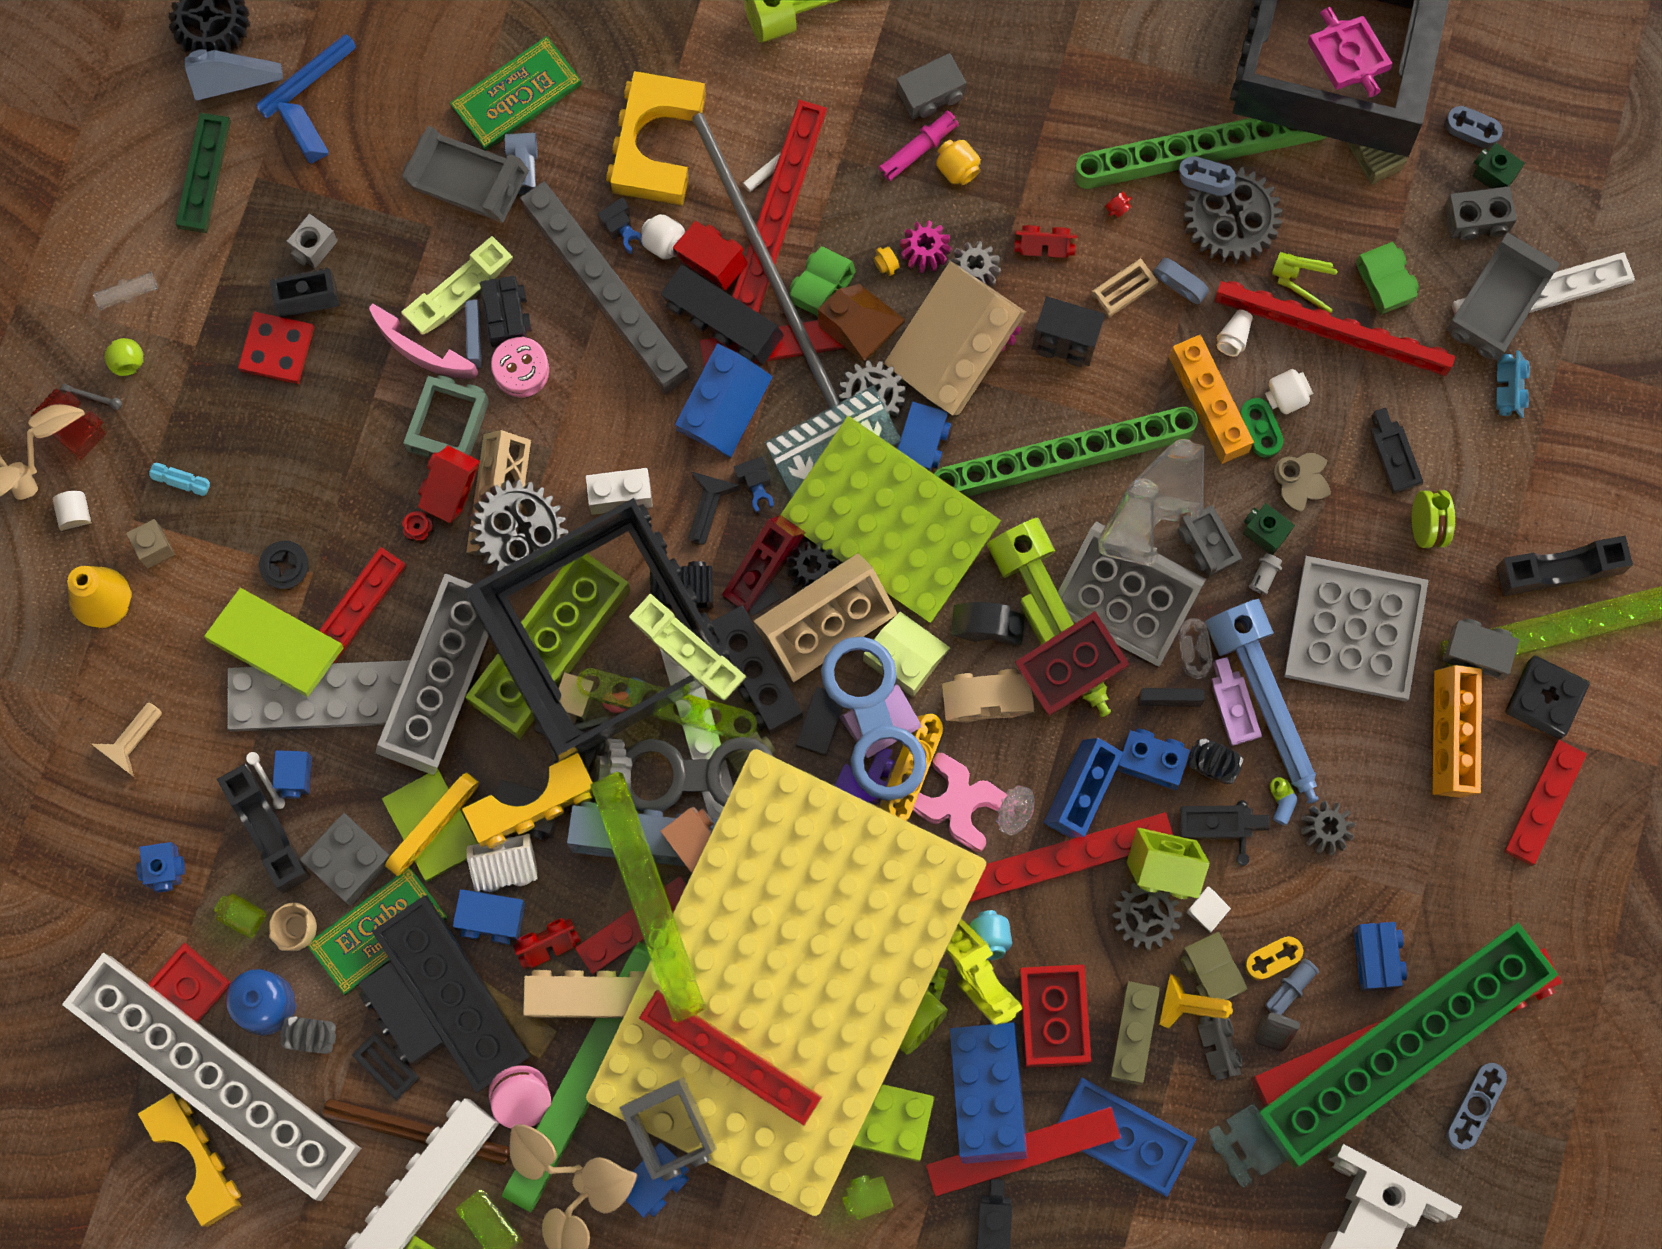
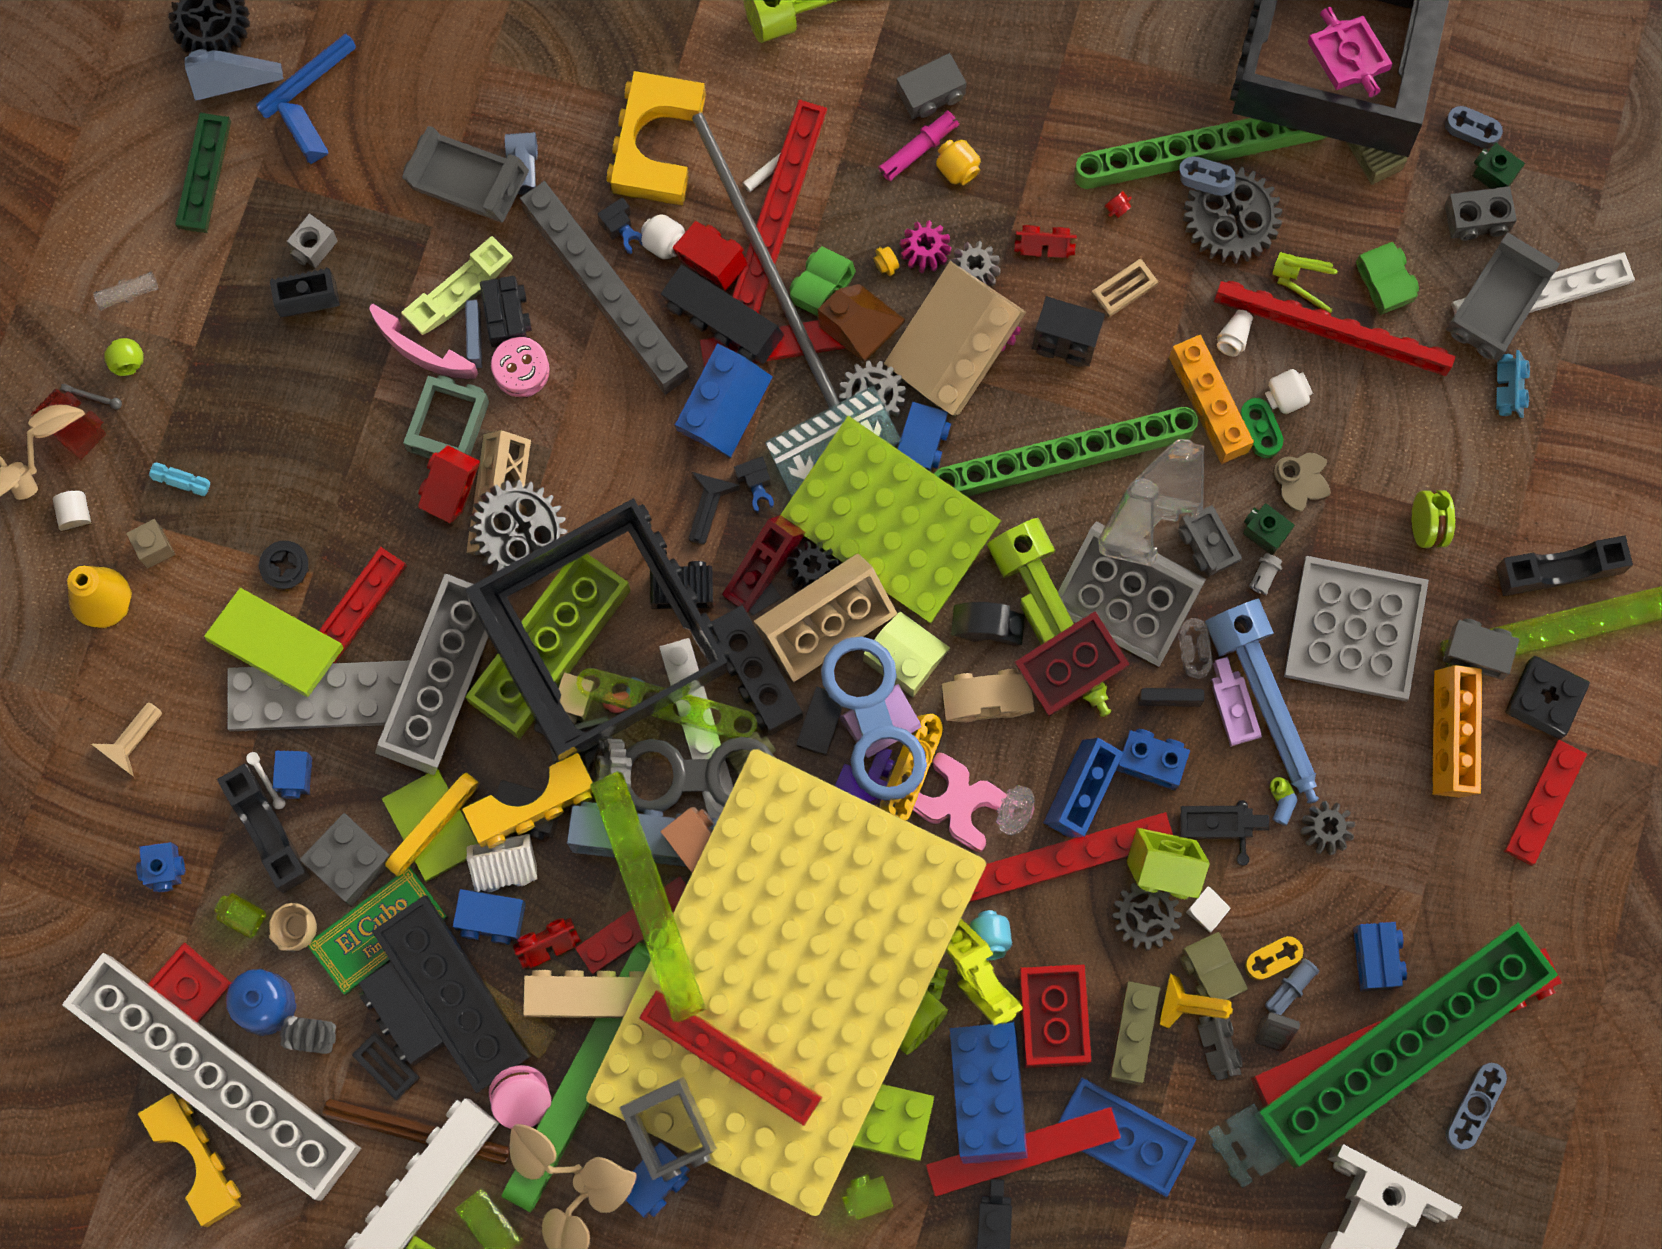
(276, 347): red tile -> none
(416, 518): red plate -> none
(516, 93): green tile -> none
(615, 488): white brick -> none
(686, 648): yellowish green slope -> none
(1181, 280): sand blue beam -> none
(1215, 761): black gear -> none
(1394, 453): black hinge -> none

